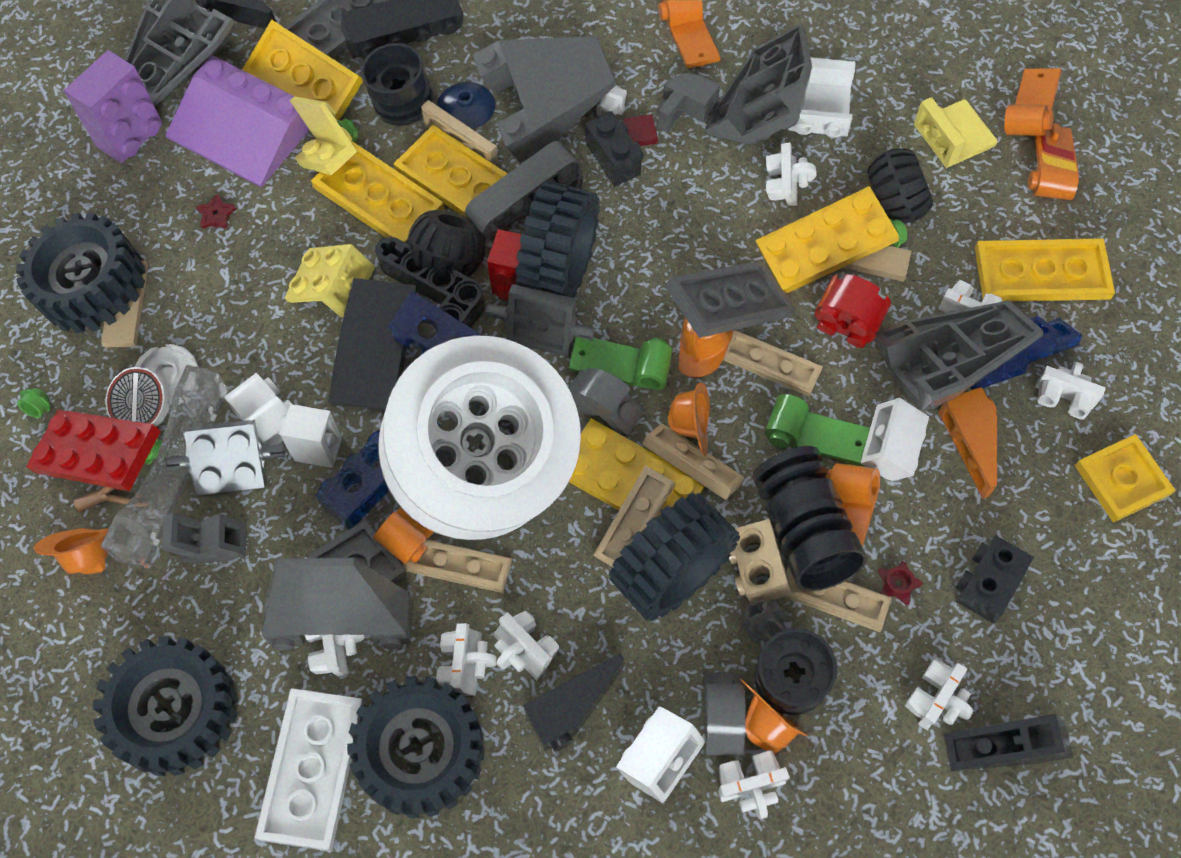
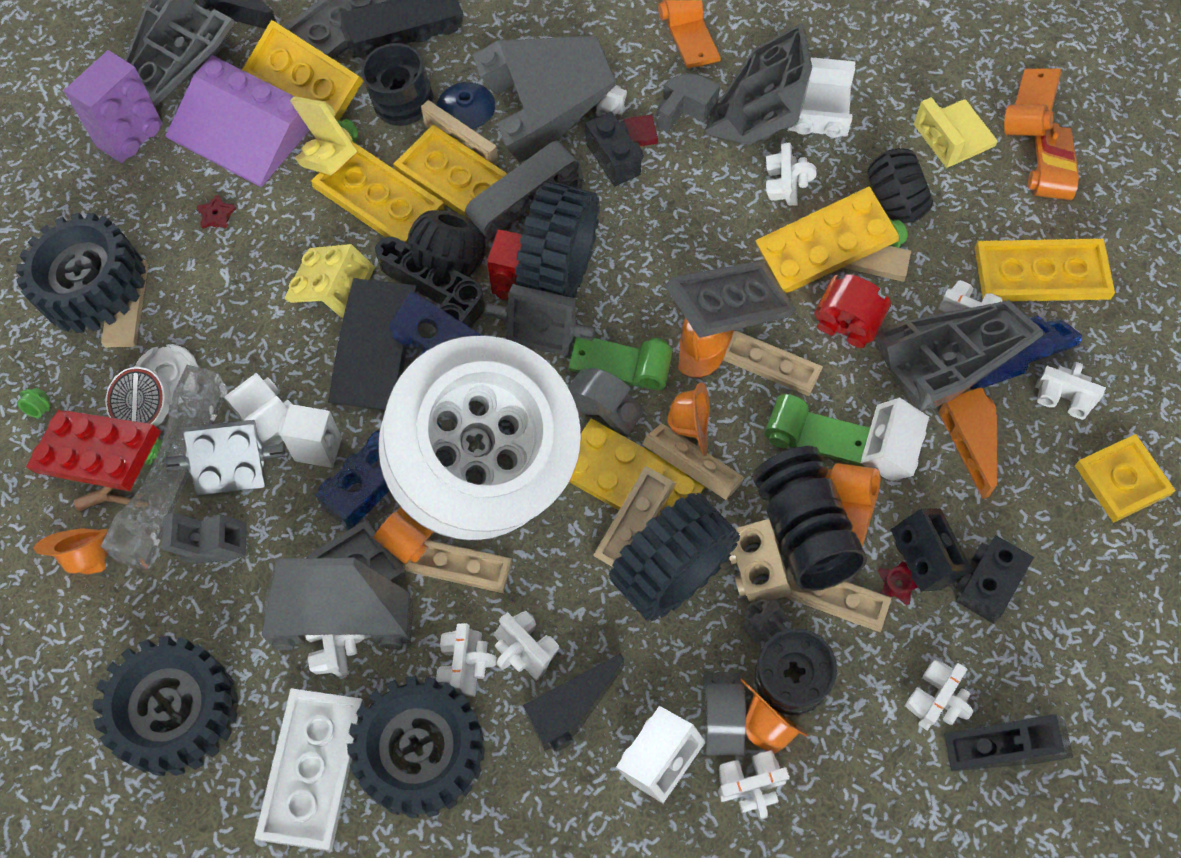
(930, 549): none -> black brick

